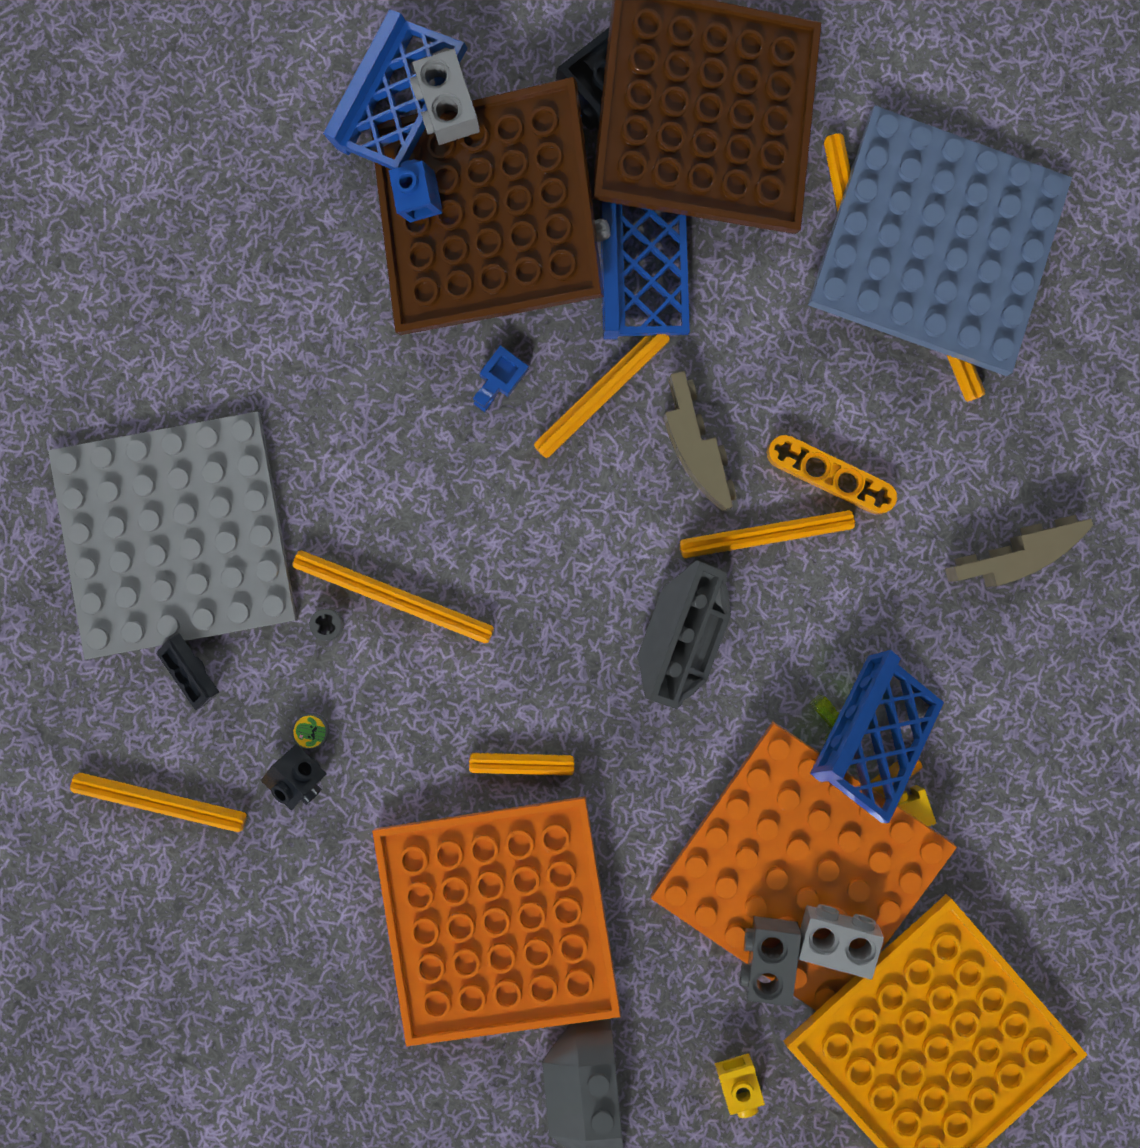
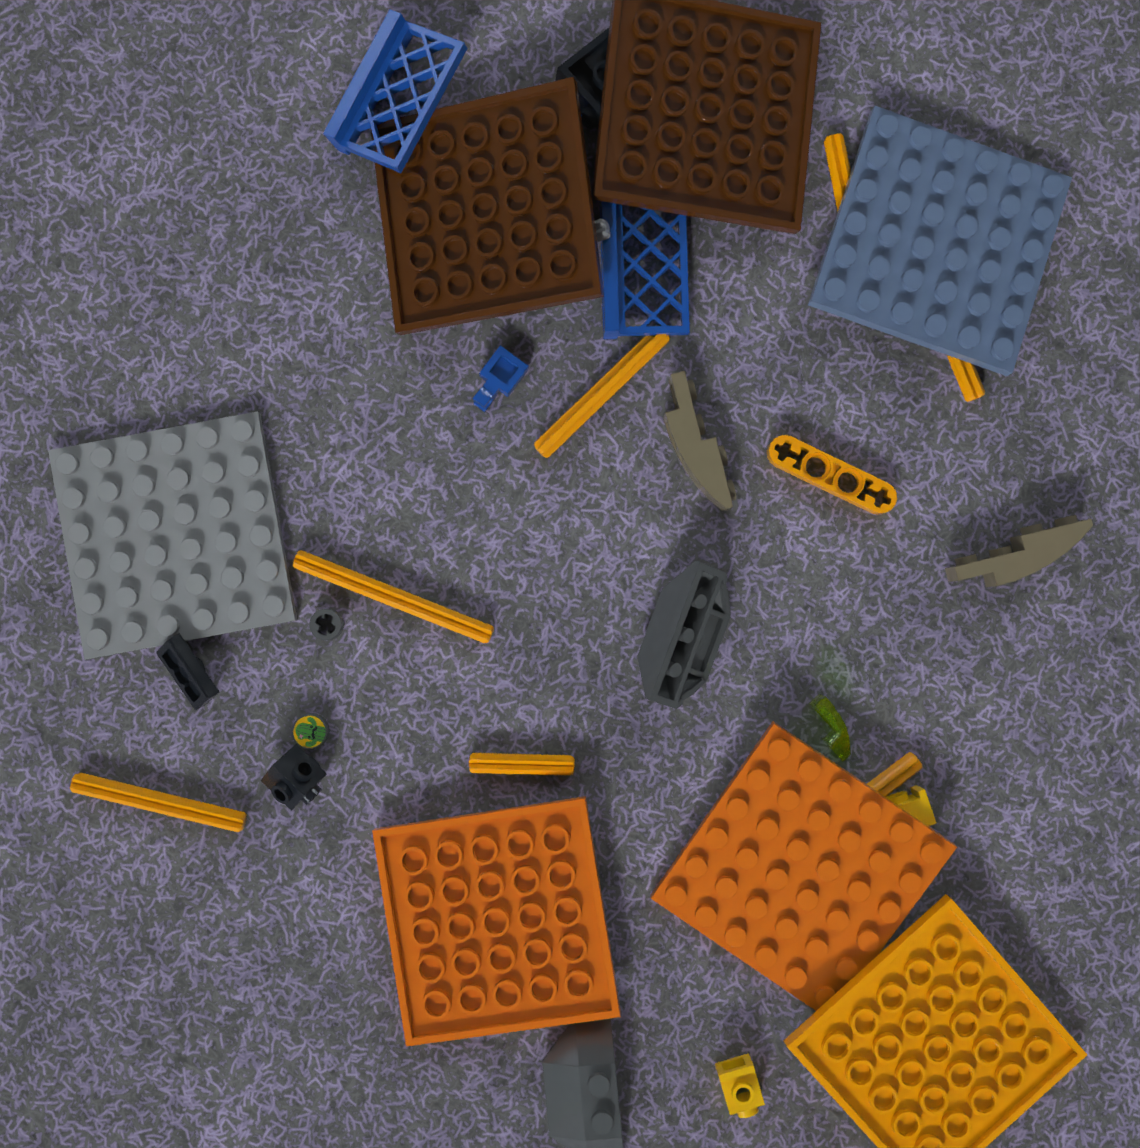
(415, 191): blue brick -> none
(448, 96): light grey brick -> none
(767, 534): light orange axle -> none
(778, 961): dark grey brick -> none
(834, 949): light grey brick -> none
(852, 725): blue fence -> none

